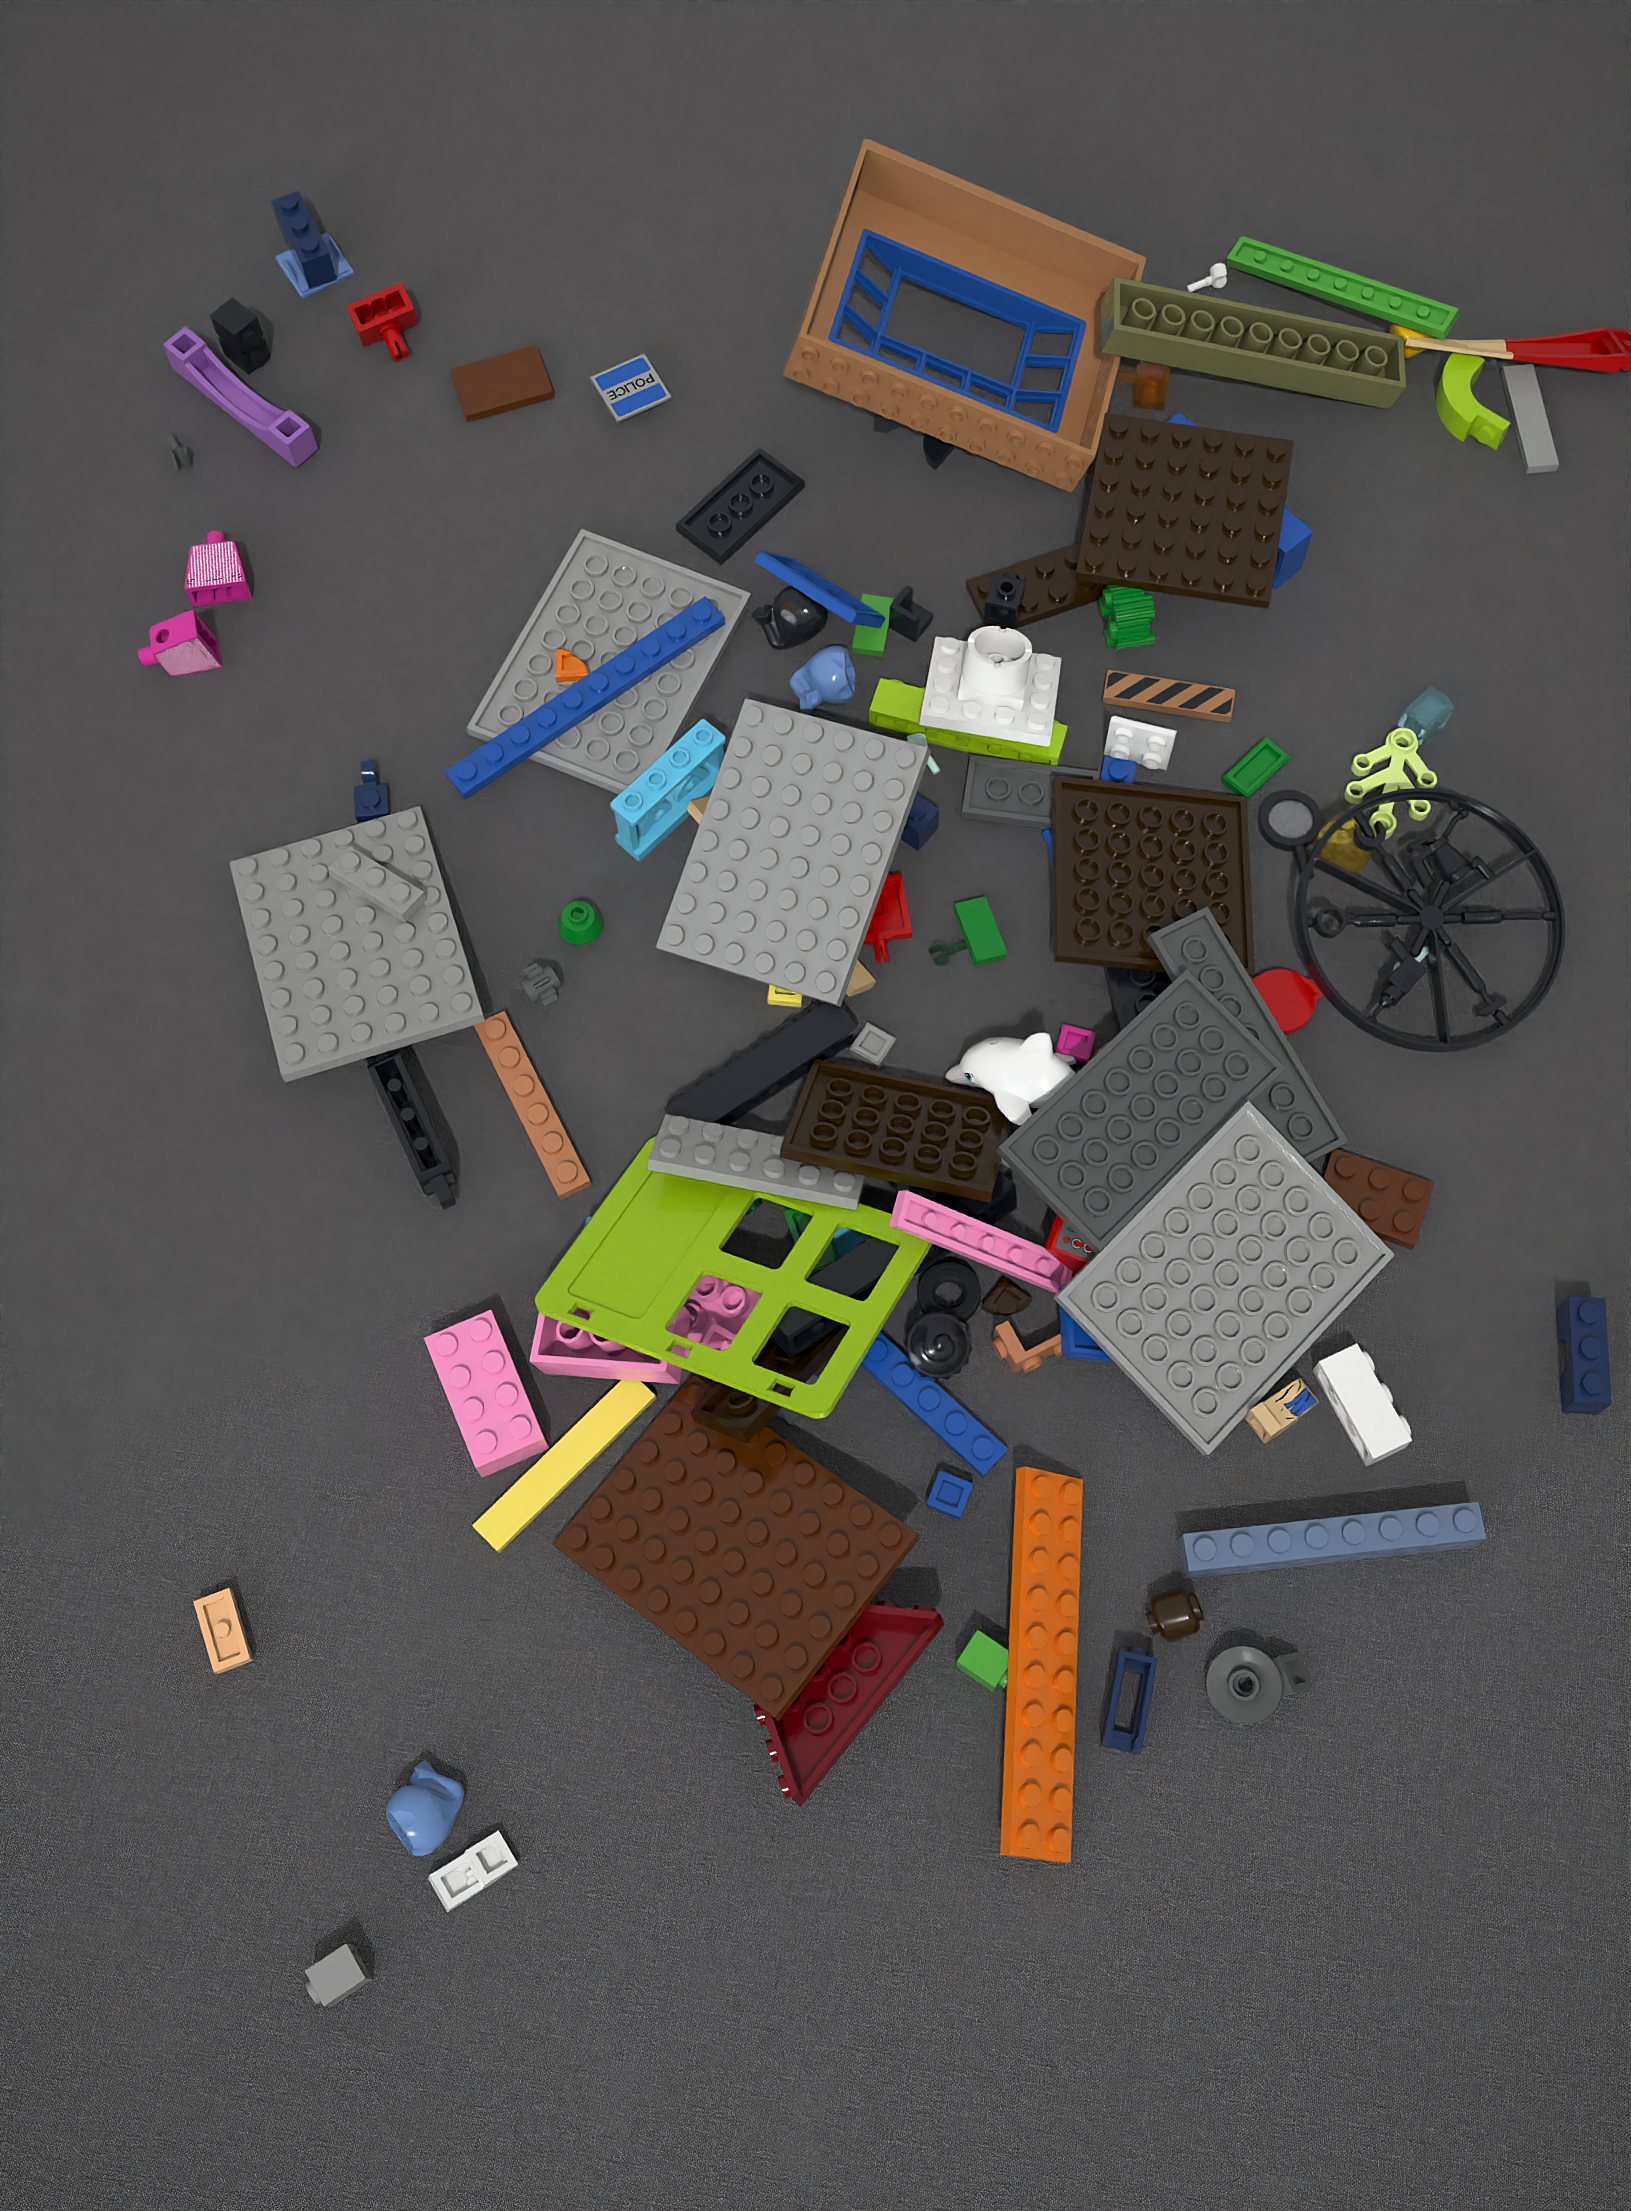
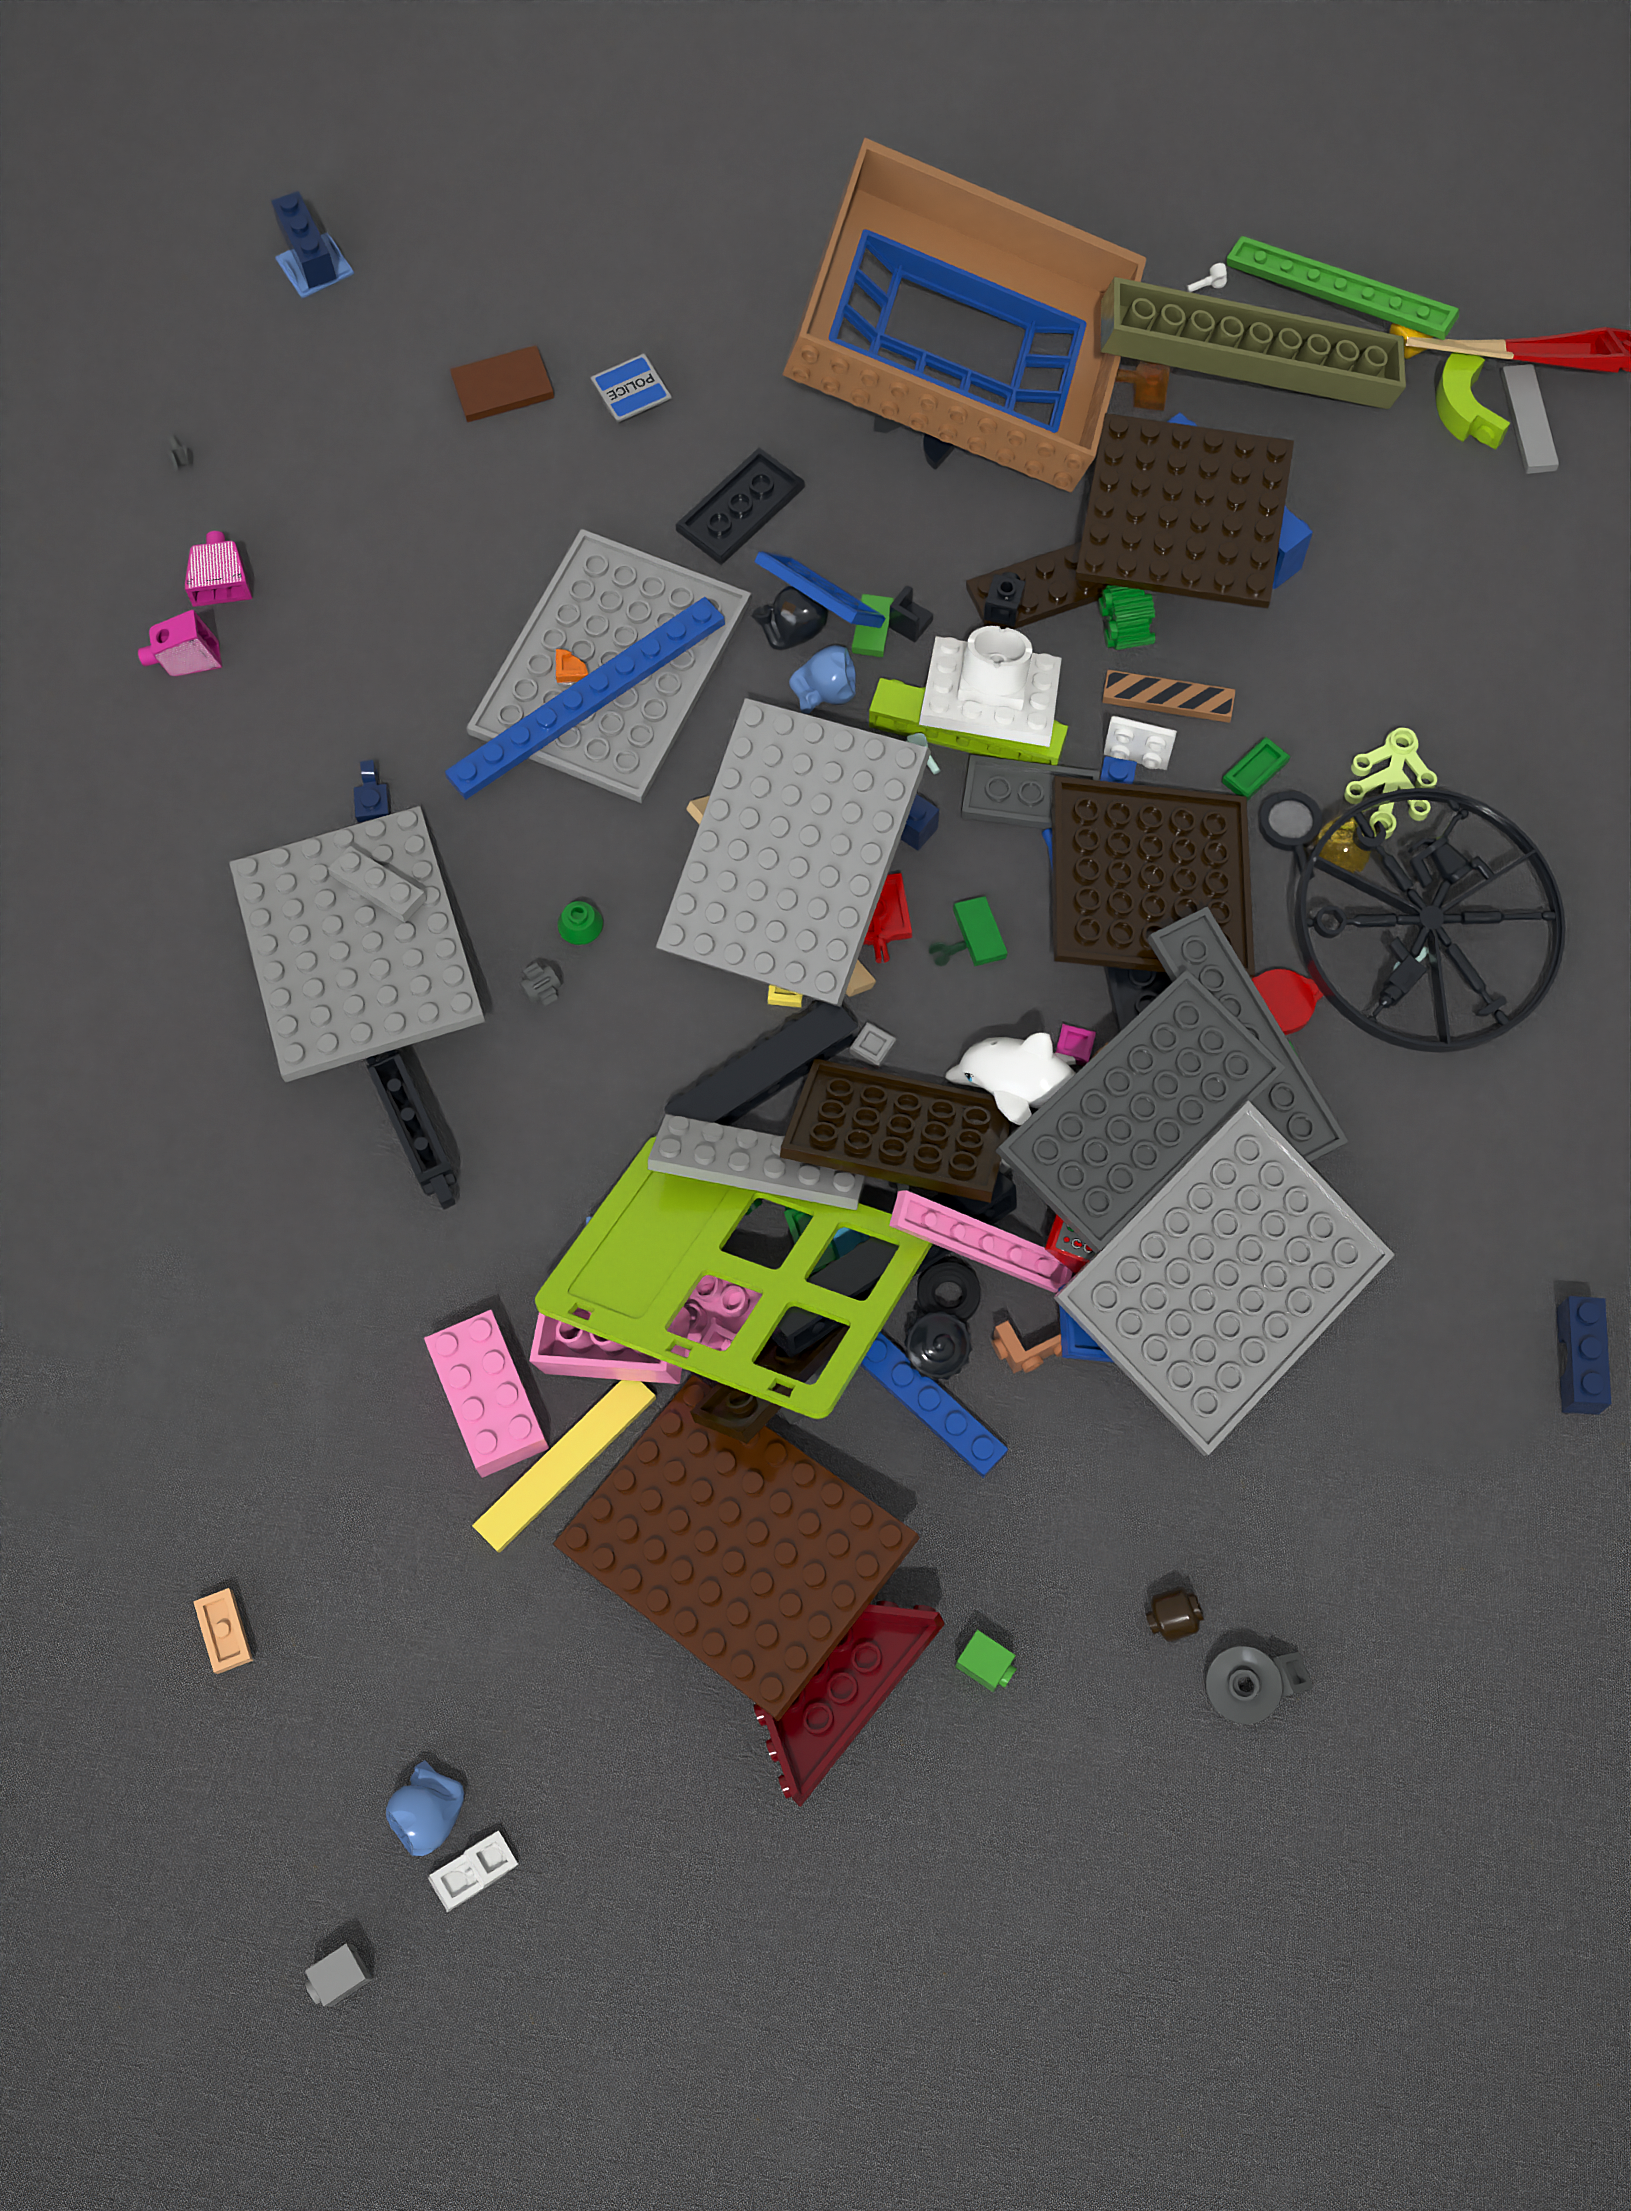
(240, 336): black piece -> none
(278, 429): medium lavender arch -> none
(384, 318): red brick -> none
(532, 1105): nougat plate -> none
(660, 795): medium azure fence -> none
(949, 1495): blue plate -> none
(1006, 1300): dark brown tile -> none
(1042, 1667): orange plate -> none
(1135, 1661): dark blue window -> none
(1281, 1410): tan leg -> none
(1331, 1540): sand blue brick -> none
(1362, 1404): white brick -> none
(1381, 1196): reddish brown plate -> none
(1427, 714): clear light blue brick -> none

